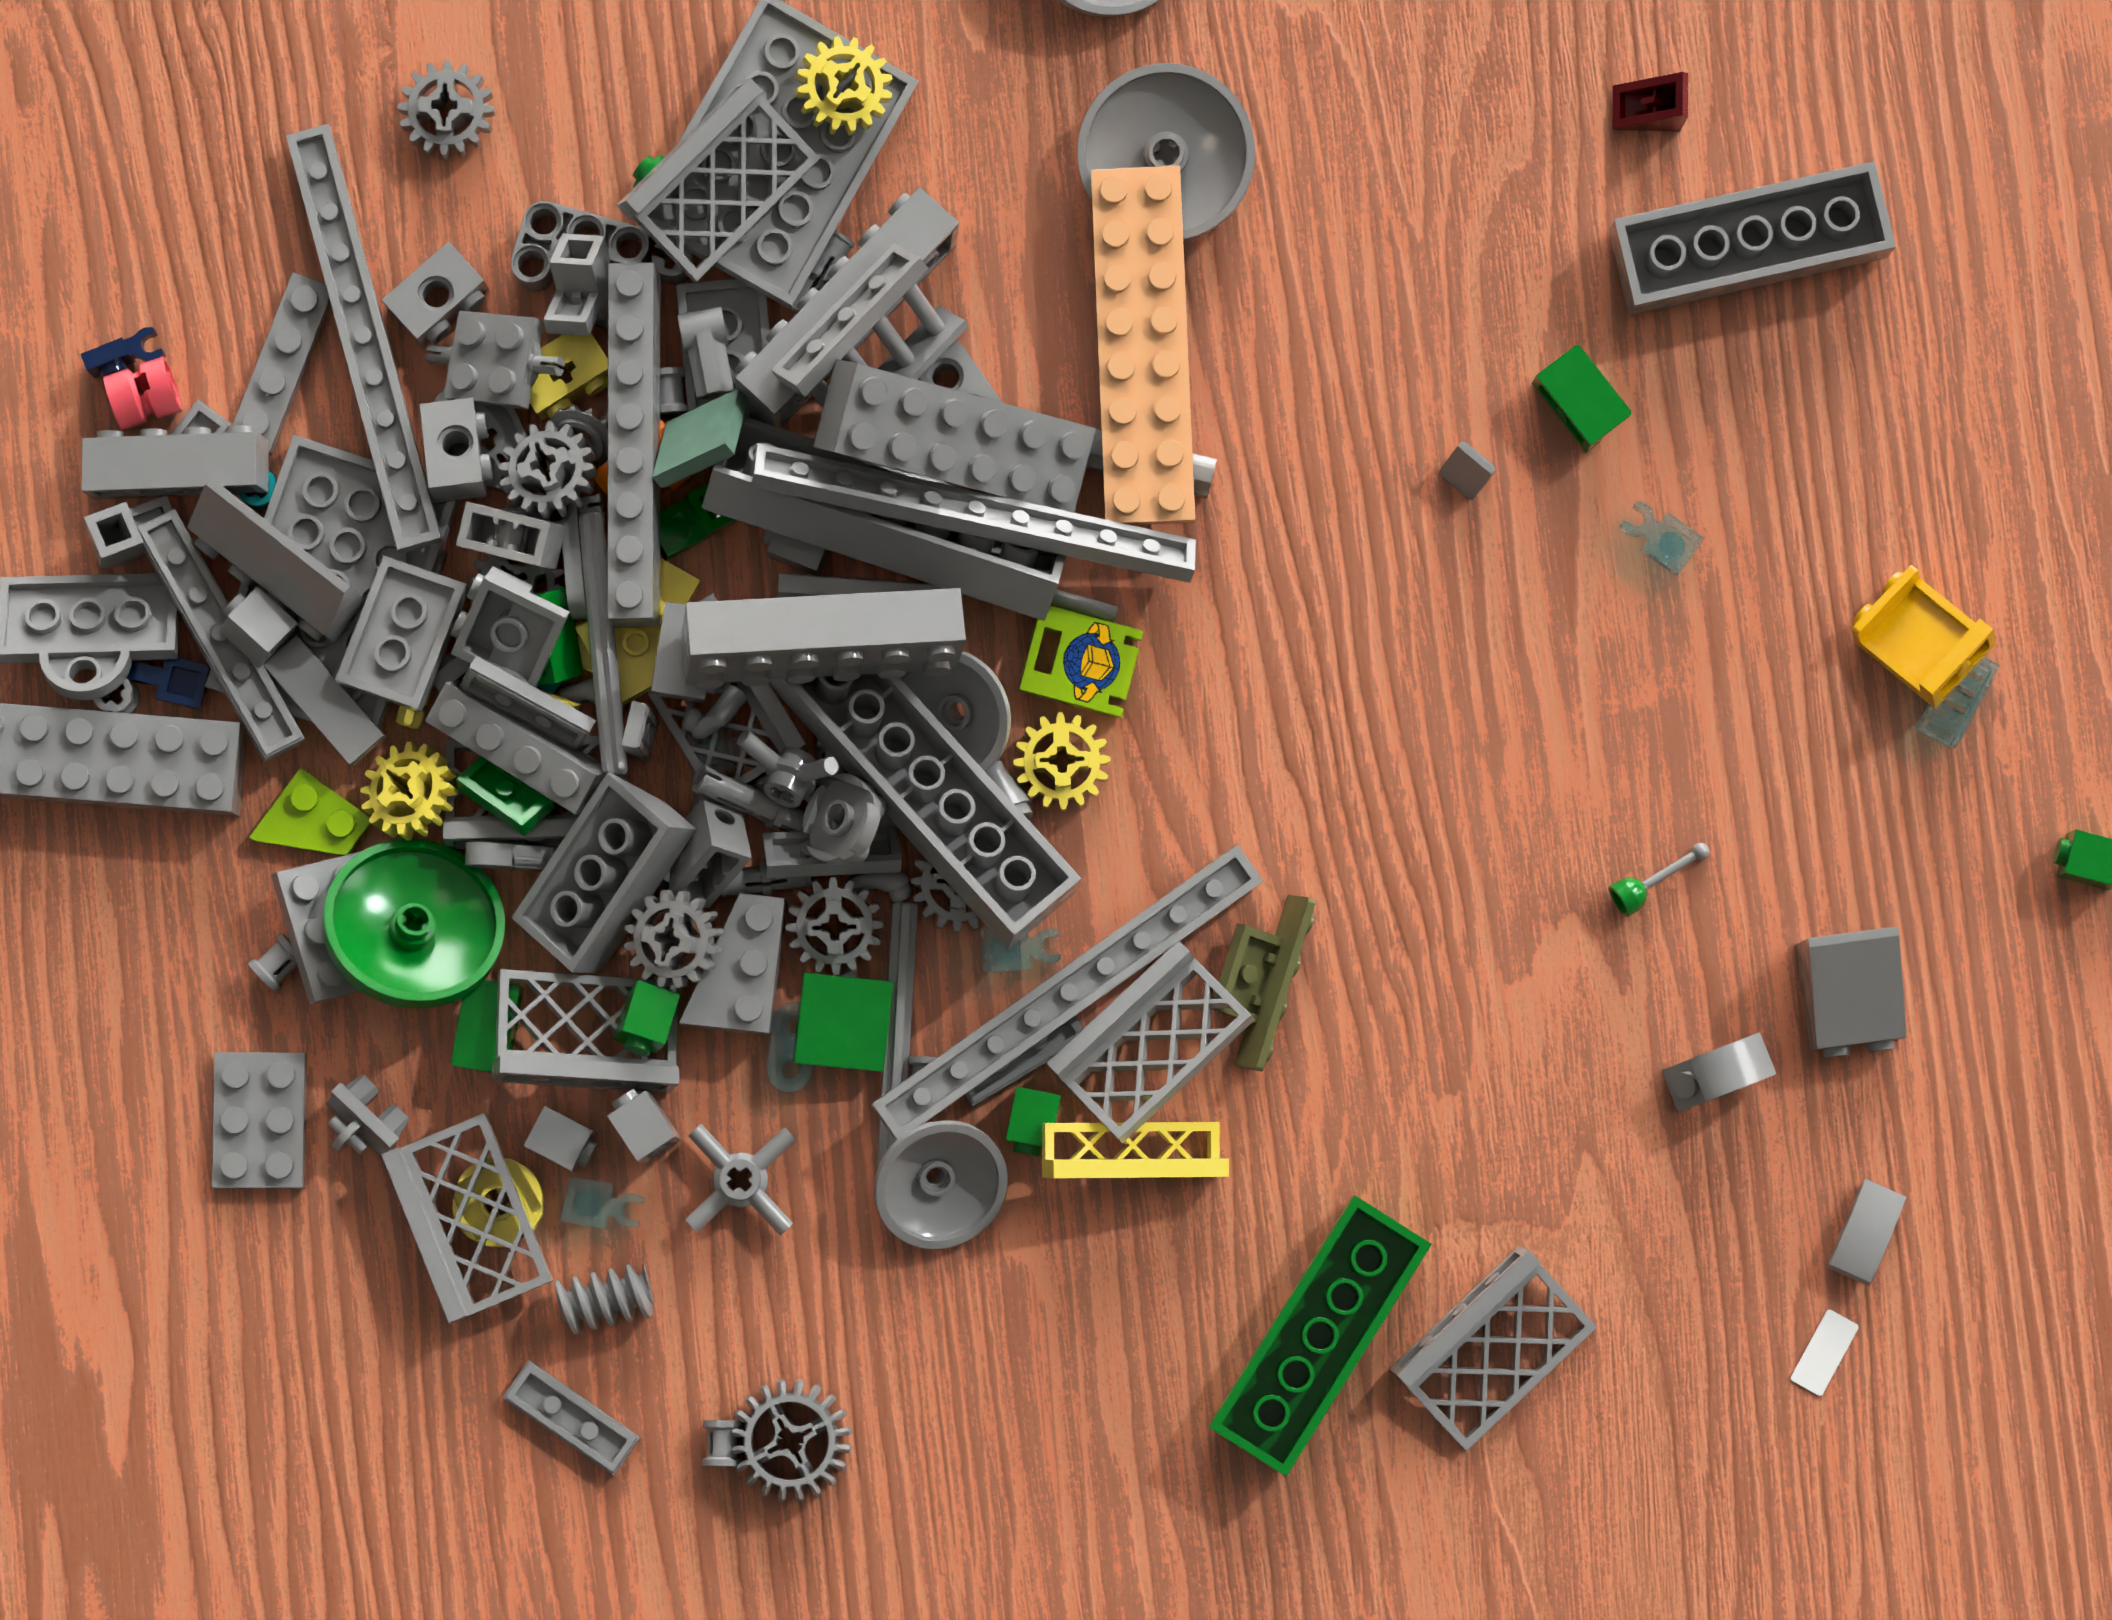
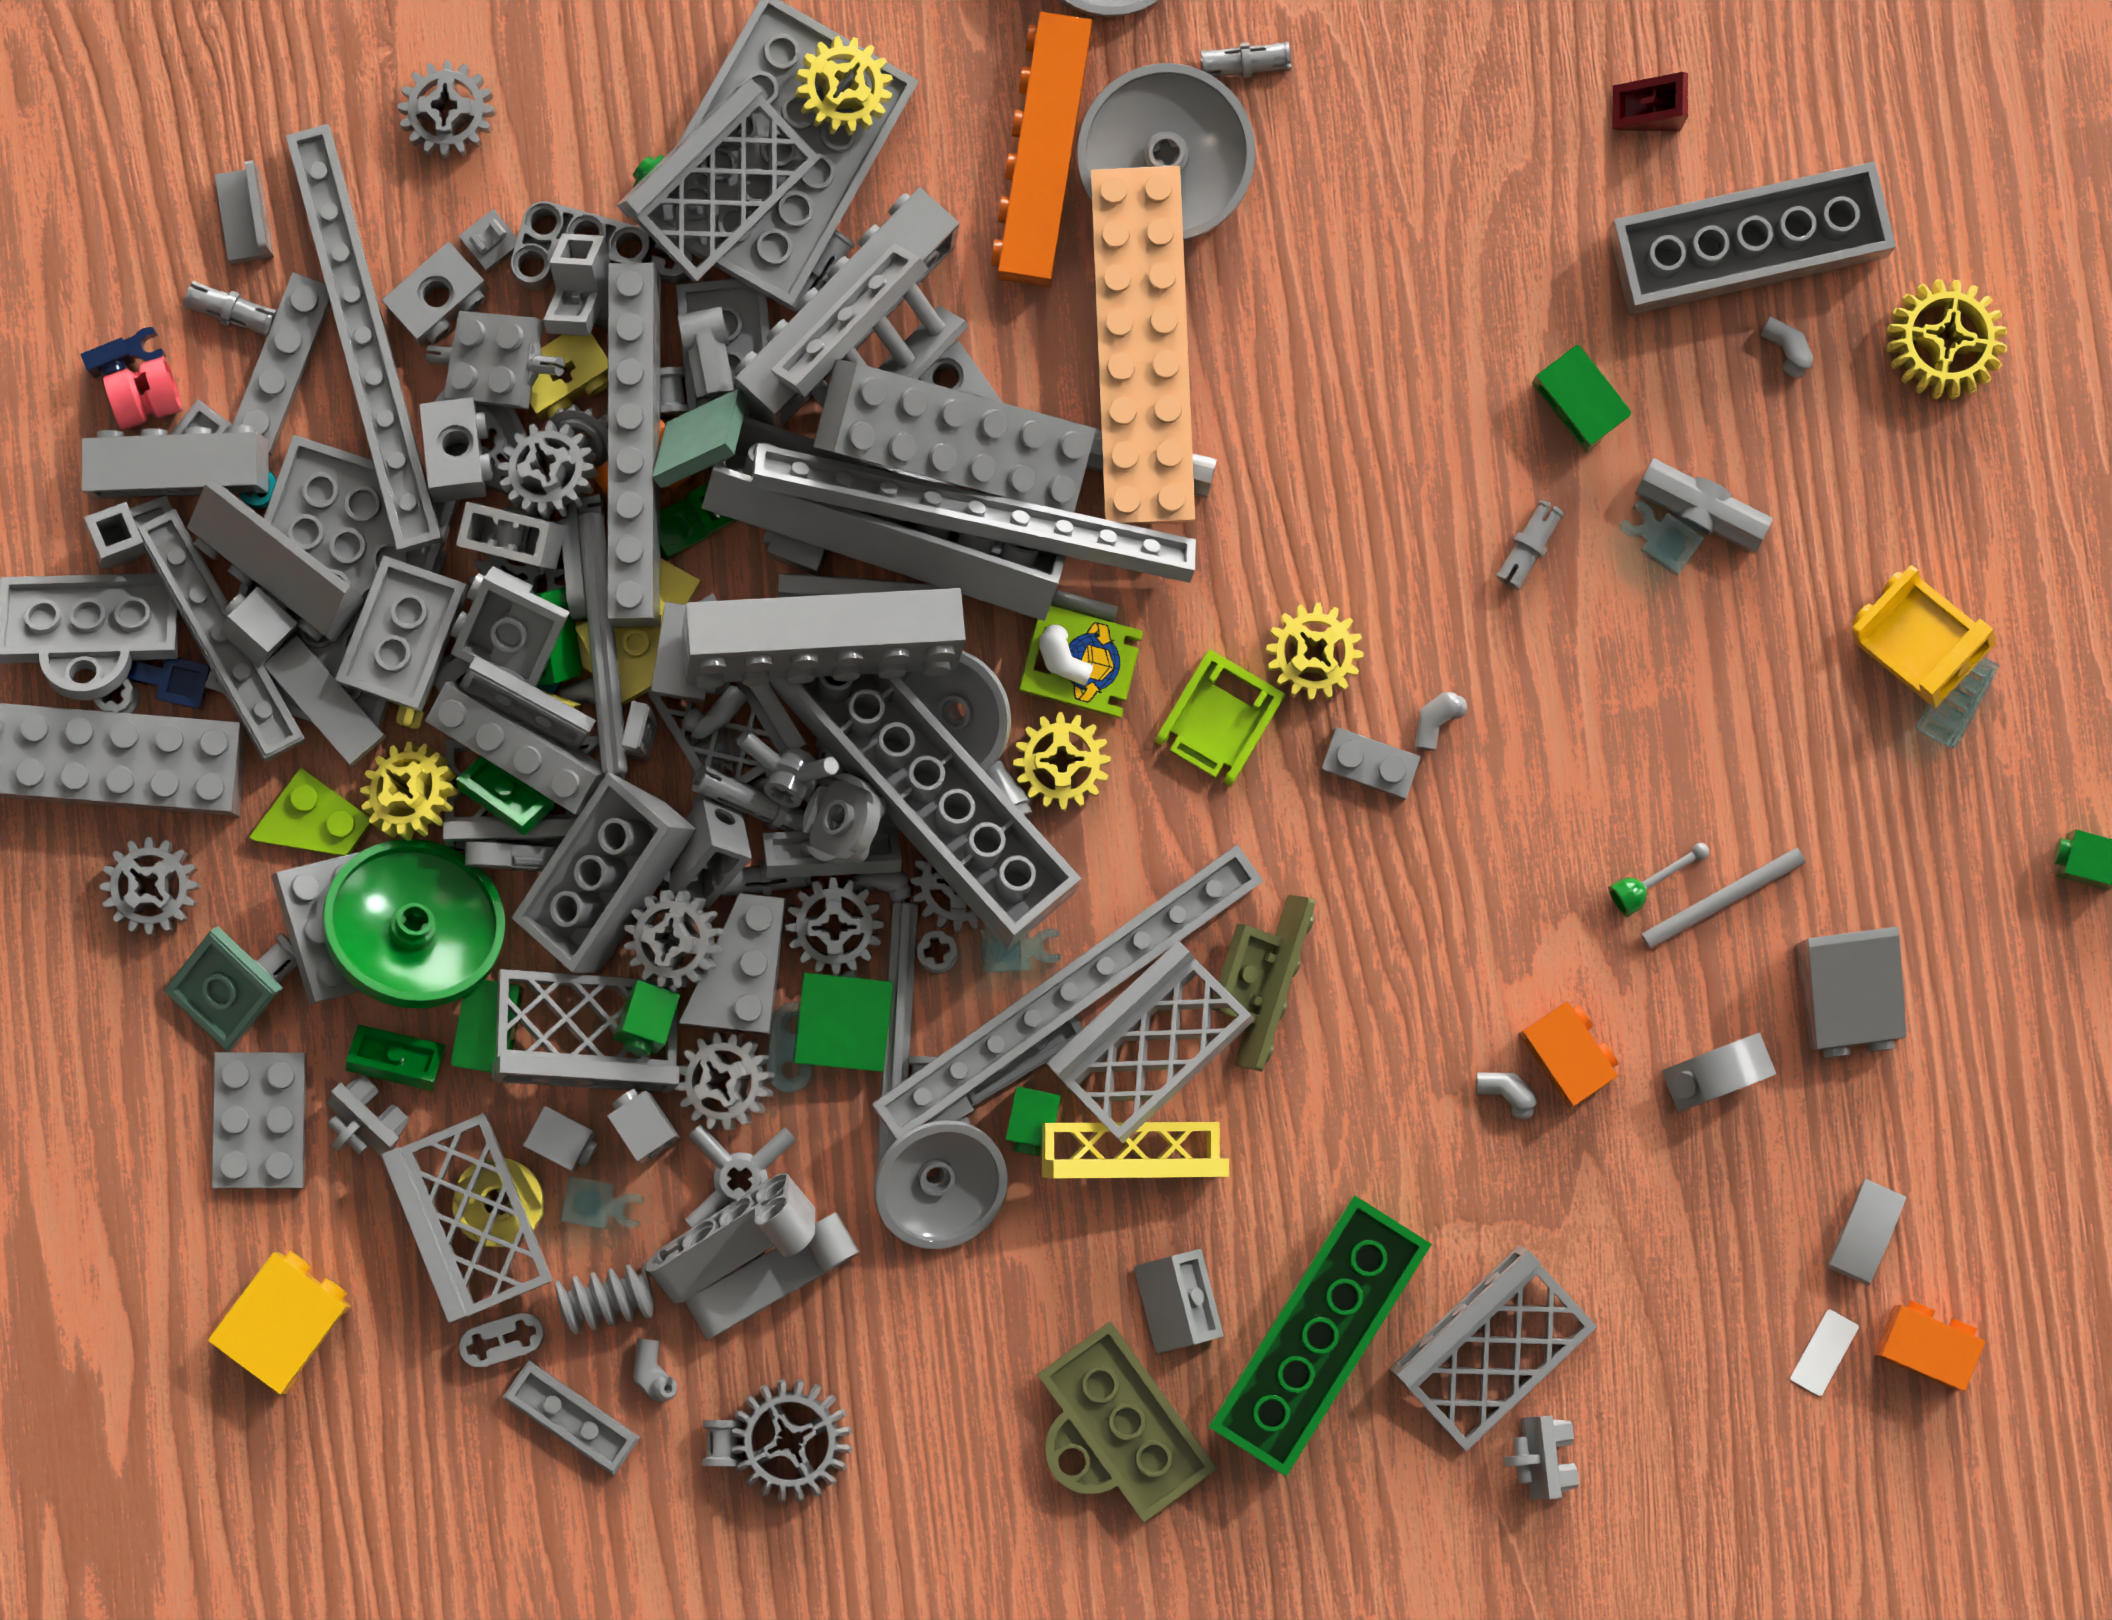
(134, 901): none -> light grey gear
(222, 989): none -> sand green tile
(229, 308): none -> light grey pin
(244, 214): none -> light grey panel
(280, 1321): none -> yellow panel
(395, 1057): none -> green plate
(489, 240): none -> light grey tile
(506, 1350): none -> light grey beam
(649, 1374): none -> light grey arm
(735, 1096): none -> light grey gear
(763, 1218): none -> light grey beam
(770, 1279): none -> light grey beam
(925, 946): none -> light grey bush
(956, 1111): none -> light grey plate
(1044, 149): none -> orange brick
(1058, 656): none -> white arm
(1120, 1427): none -> olive plate
(1178, 1301): none -> light grey panel
(1215, 725): none -> lime container
(1246, 59): none -> light grey pin
(1328, 639): none -> light yellow gear
(1370, 763): none -> light grey plate
(1434, 714): none -> light grey arm
(1467, 470): light grey slope -> none
(1511, 1088): none -> light grey arm
(1530, 545): none -> light grey pin
(1538, 1459): none -> light grey hips
(1570, 1053): none -> orange brick
(1704, 506): none -> light grey piece
(1723, 898): none -> light grey bar
(1794, 345): none -> light grey arm
(1928, 338): none -> light yellow gear
(1930, 1346): none -> orange brick

